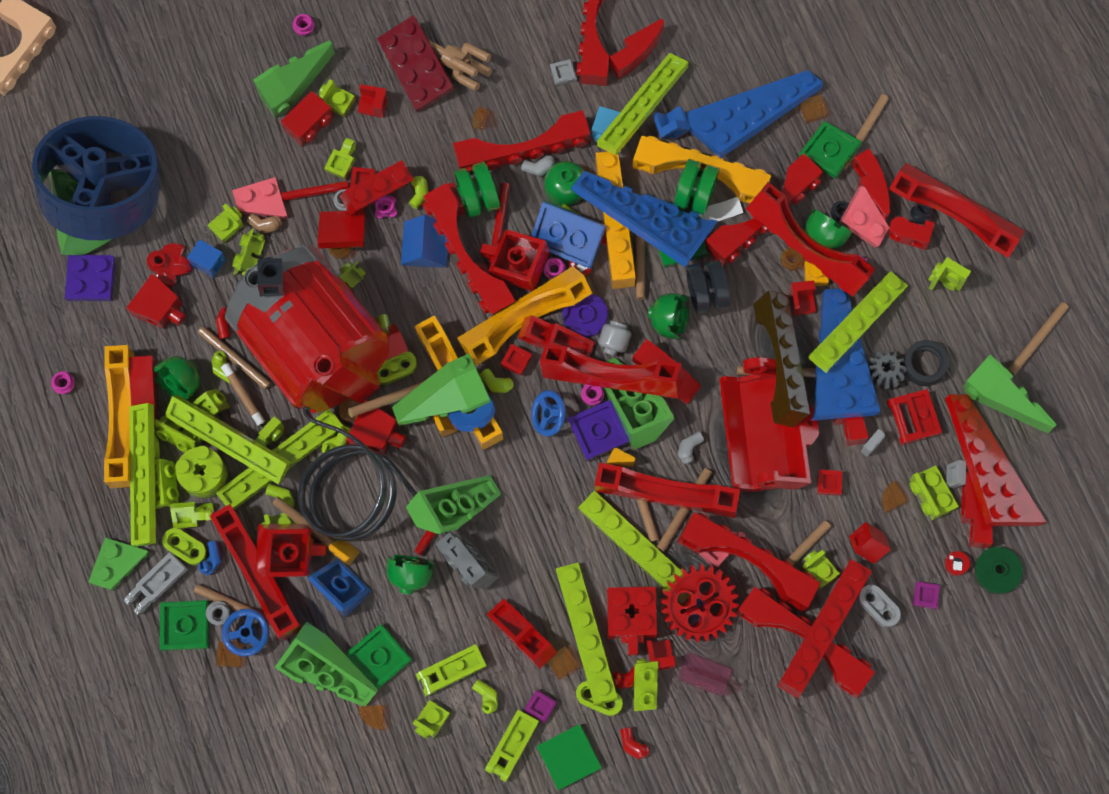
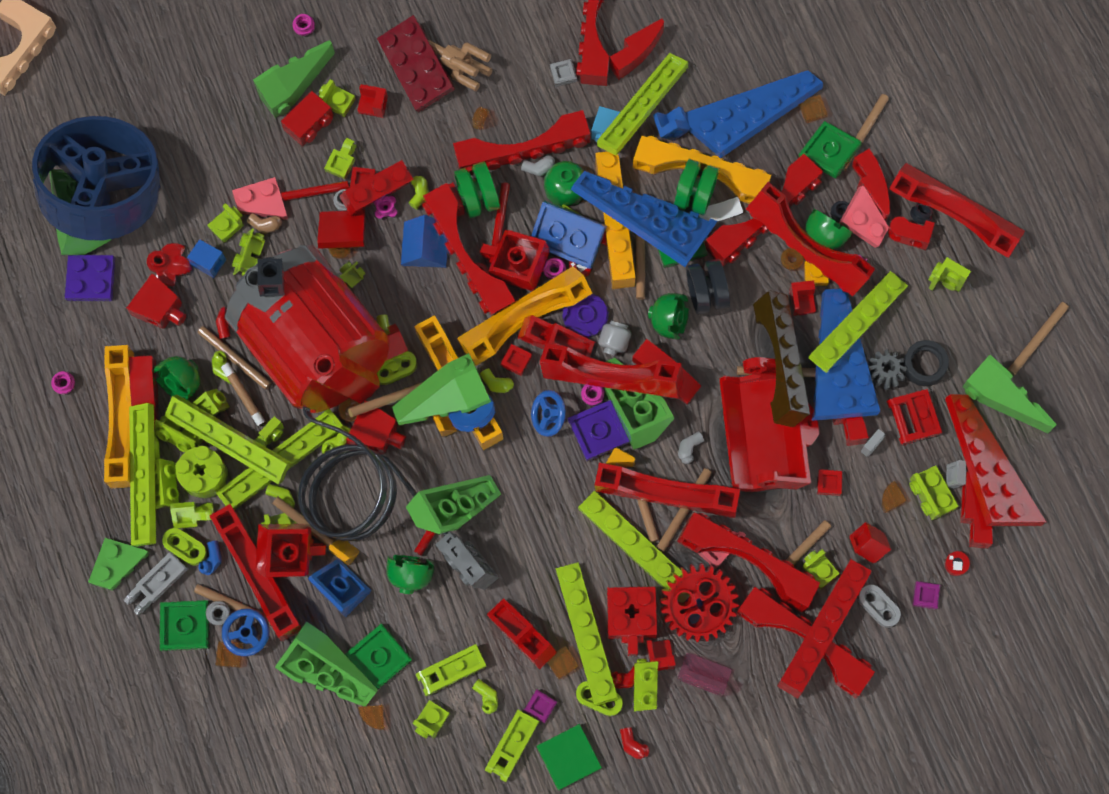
(991, 580): dark green plate -> none

